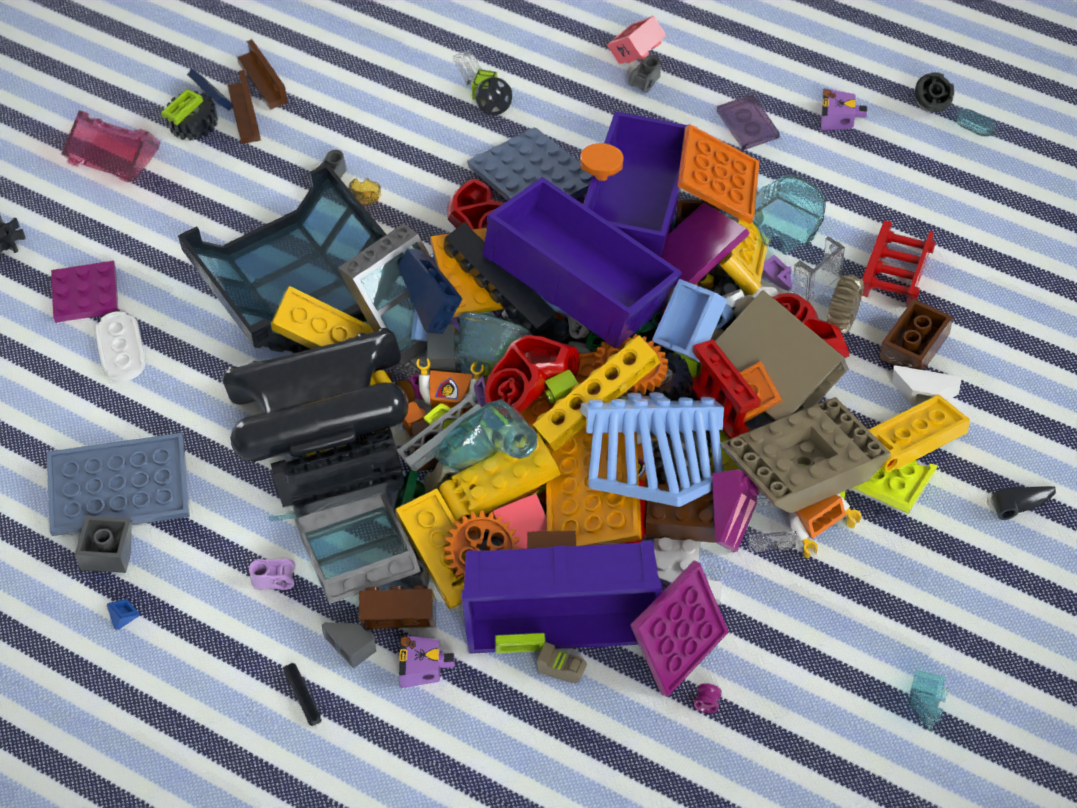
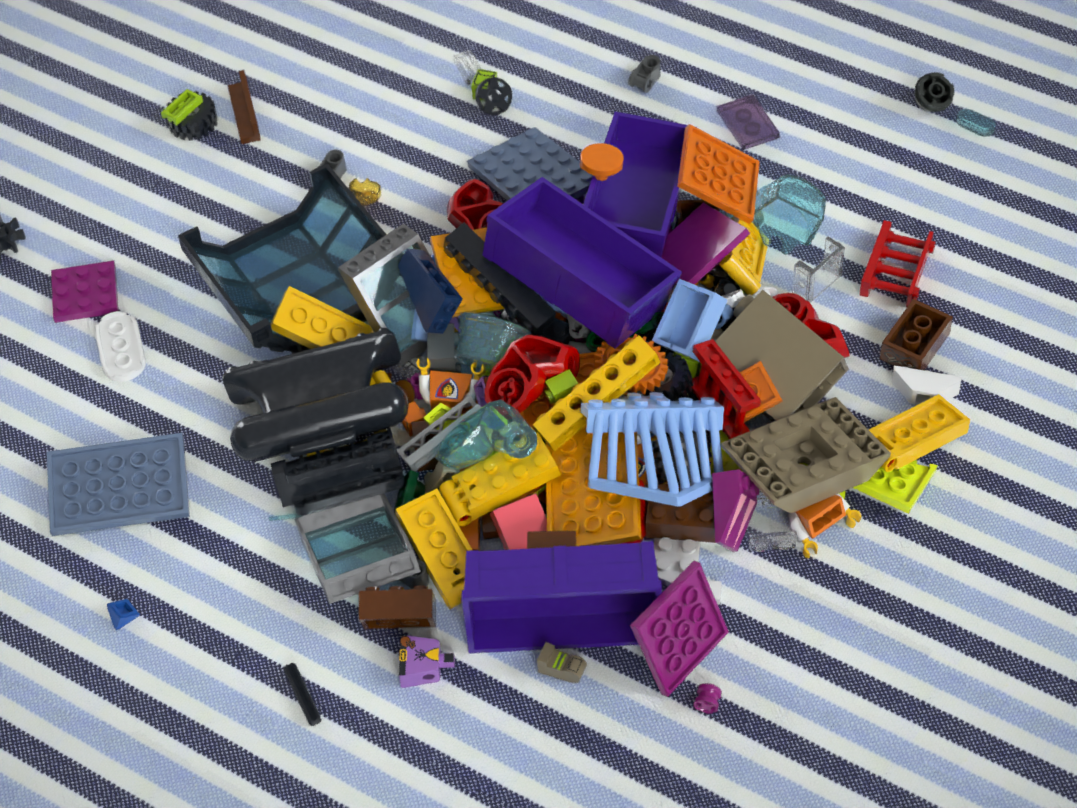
(104, 544): dark grey slope -> none
(109, 147): clear pink windscreen -> none
(215, 94): dark blue tile -> none
(263, 76): reddish brown fence -> none
(273, 574): lavender piece -> none
(350, 641): dark grey slope -> none
(461, 542): orange gear -> none
(519, 643): lime tile -> none
(637, 40): coral brick -> none
(778, 272): medium lavender slope -> none
(840, 110): medium lavender torso -> none
(845, 302): dark tan gear -> none
(926, 695): clear light blue slope -> none
(1017, 500): black piece -> none

